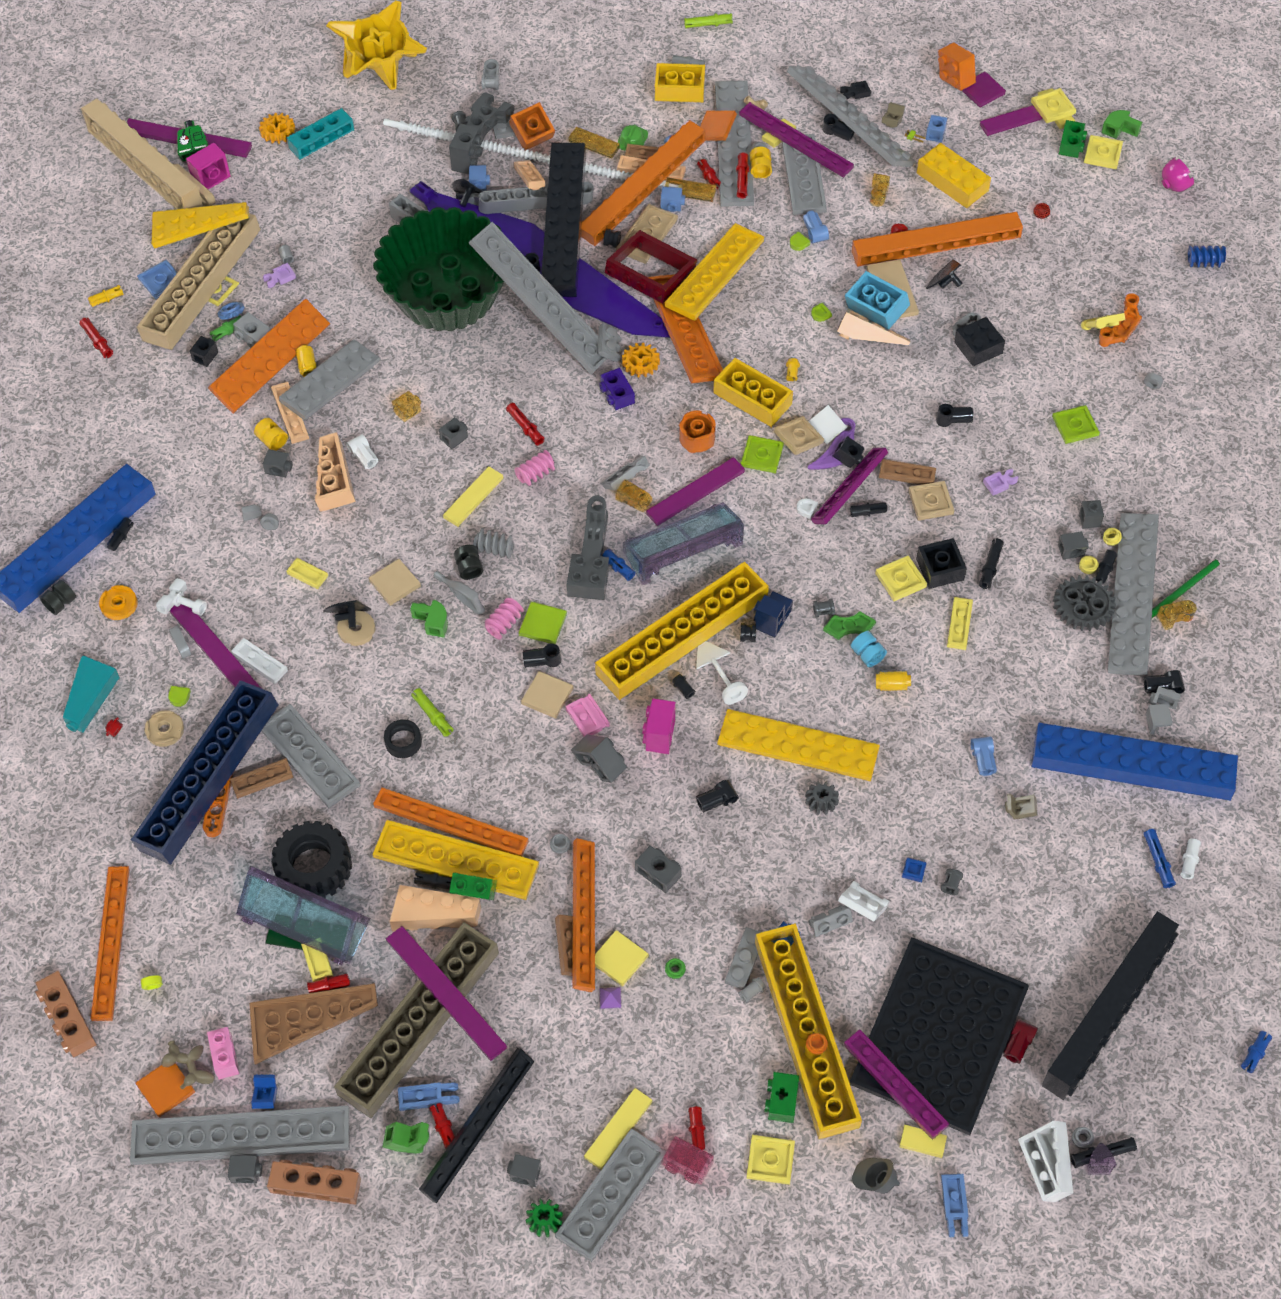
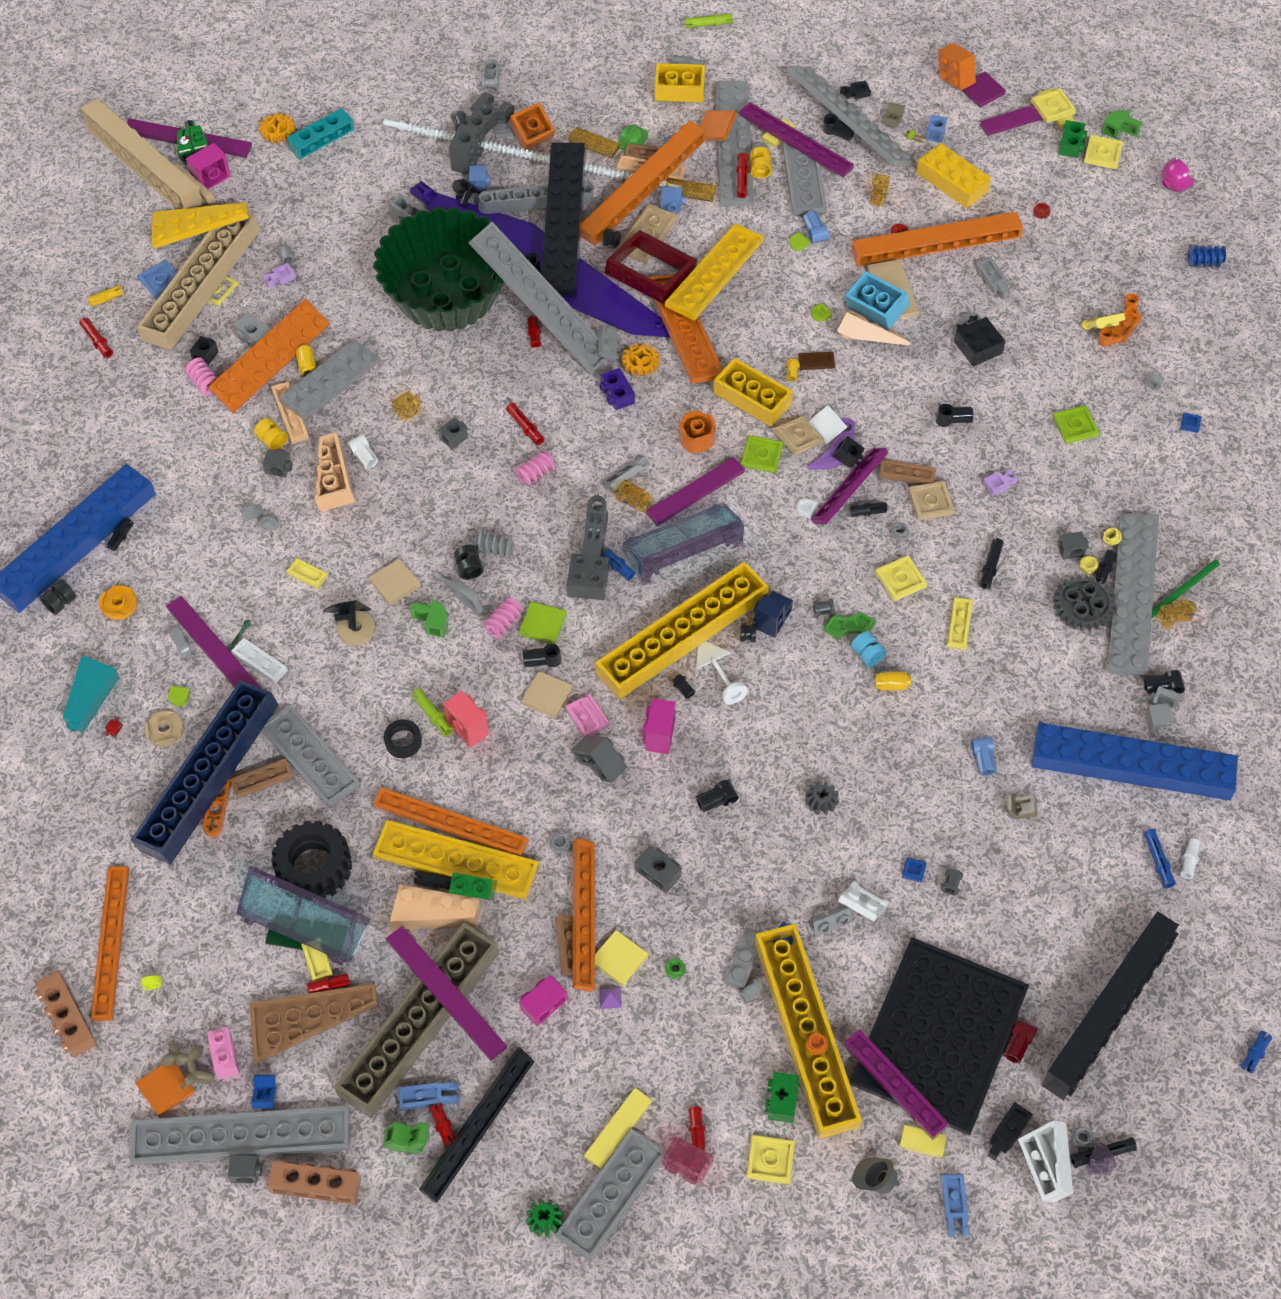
(177, 597): white bar -> none
(200, 375): none -> bright pink piece
(226, 329): bright green pin -> none
(230, 310): medium blue gear -> none
(247, 623): none -> clear green hinge
(376, 44): yellow piece -> none
(466, 718): none -> coral brick
(473, 496): light yellow tile -> none
(524, 1170): dark grey brick -> none
(529, 174): light nougat plate -> none
(534, 332): none -> red axle
(543, 1000): none -> dark pink brick
(708, 173): red pin -> none
(760, 103): tan arm -> none
(798, 744): yellow plate -> none
(816, 360): none -> reddish brown tile
(899, 527): none -> light grey plate
(941, 563): black brick -> none
(946, 275): black shield -> none
(993, 276): none -> light grey hinge
(1009, 1130): none -> black hinge
(1091, 514): dark grey brick -> none
(1190, 422): none -> blue tile

